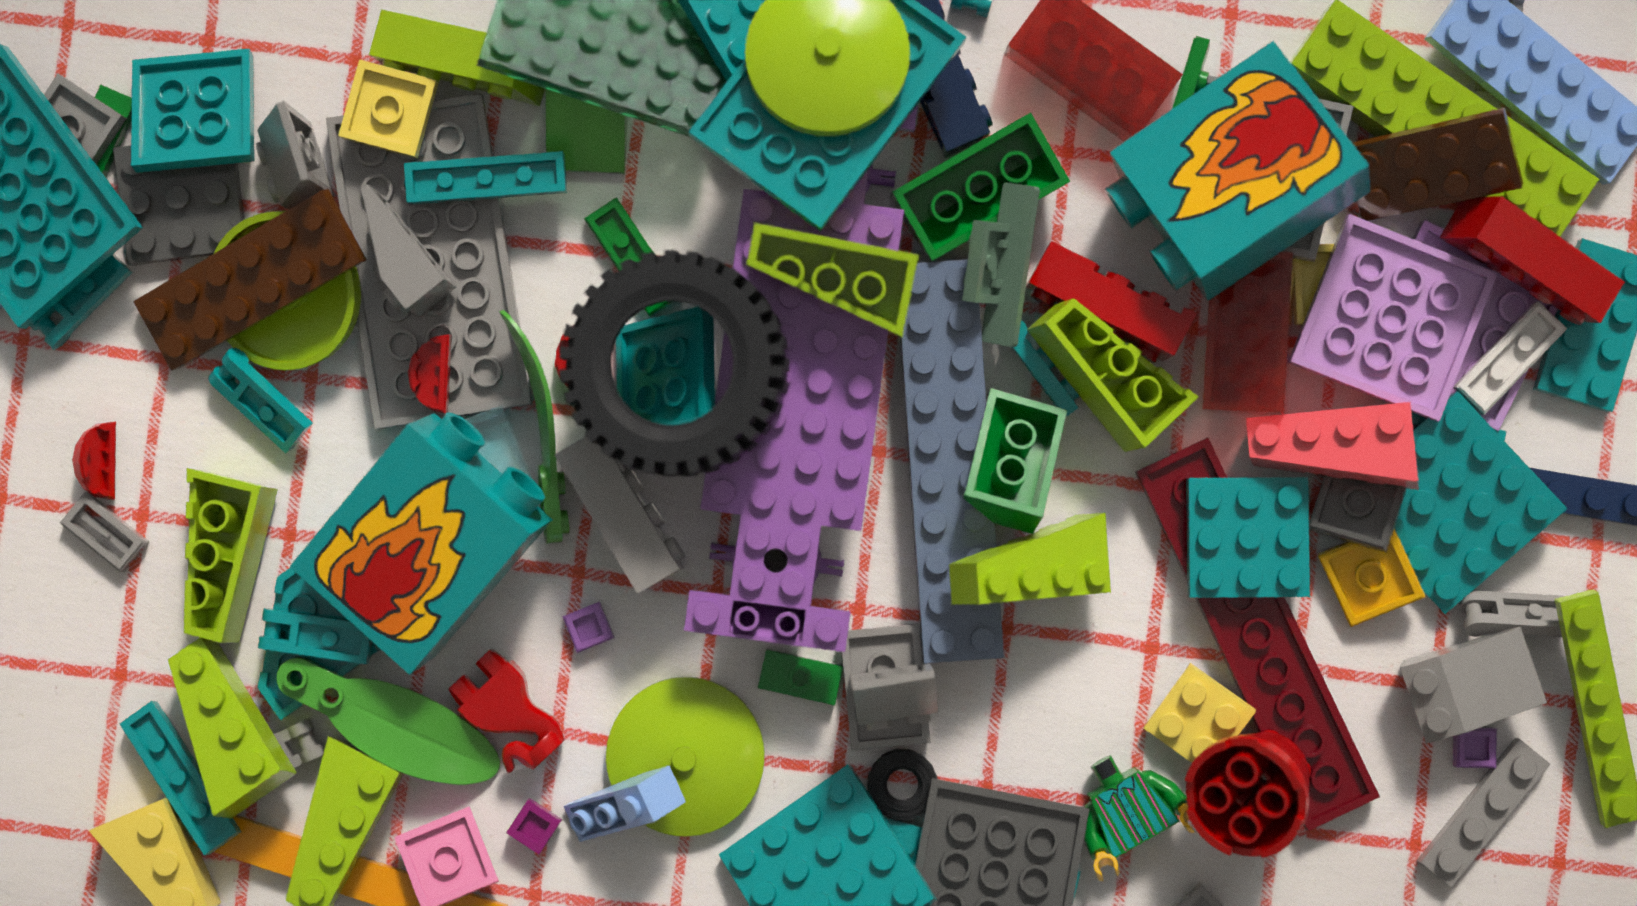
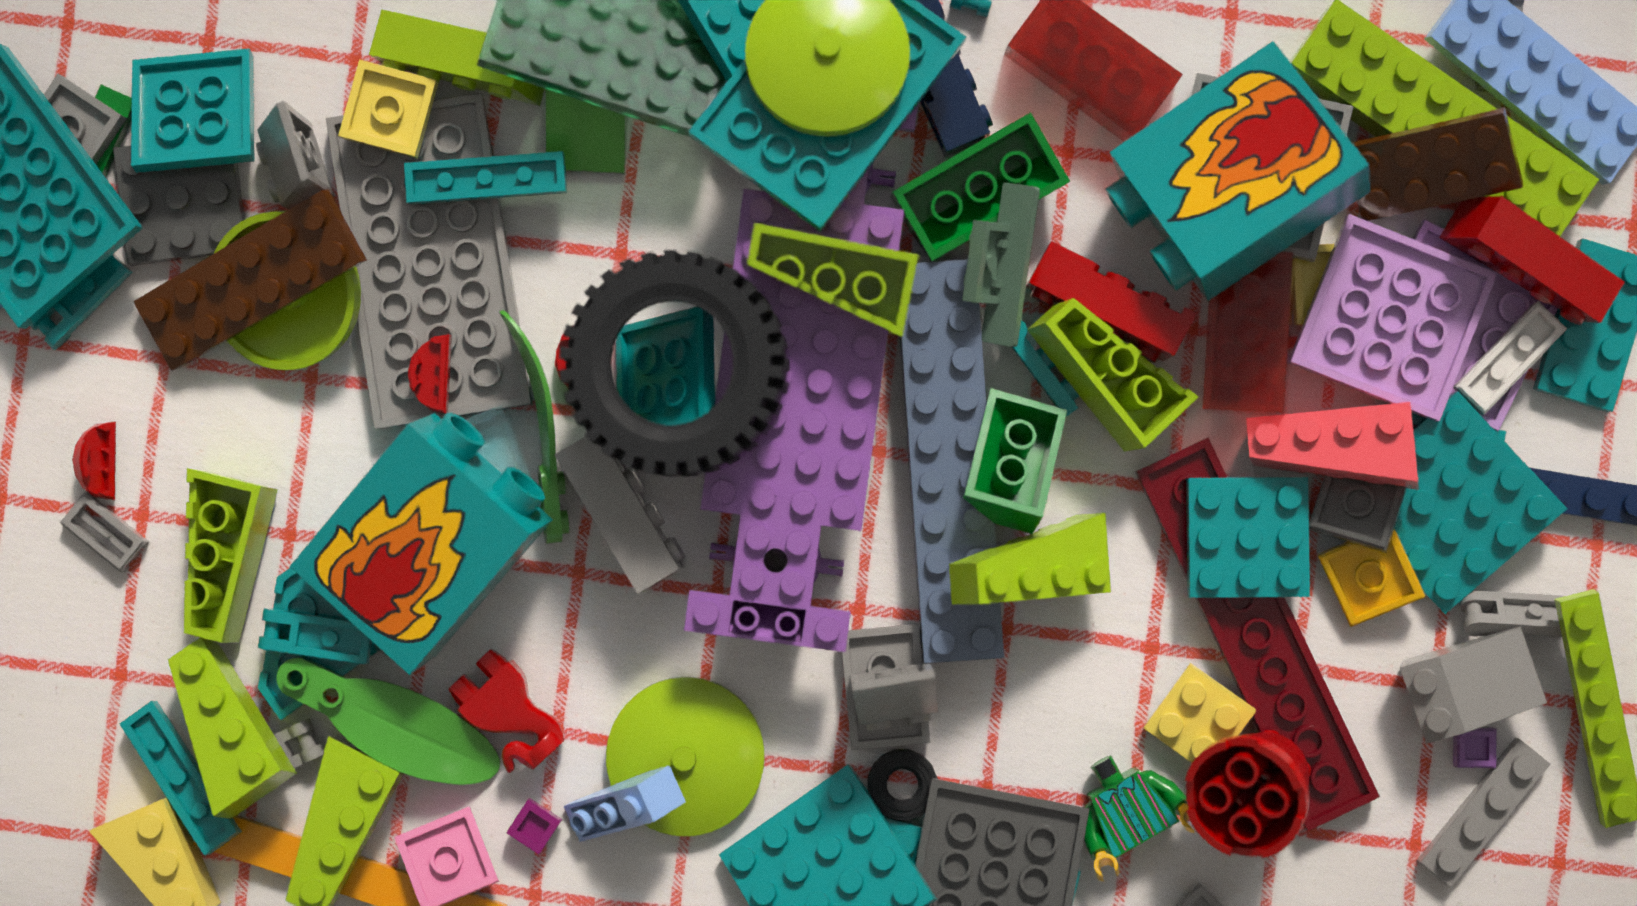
(259, 400): teal plate -> none
(404, 264): light grey slope -> none
(588, 627): medium lavender tile -> none
(620, 238): green tile -> none
(800, 677): green plate -> none
(1193, 76): green plate -> none

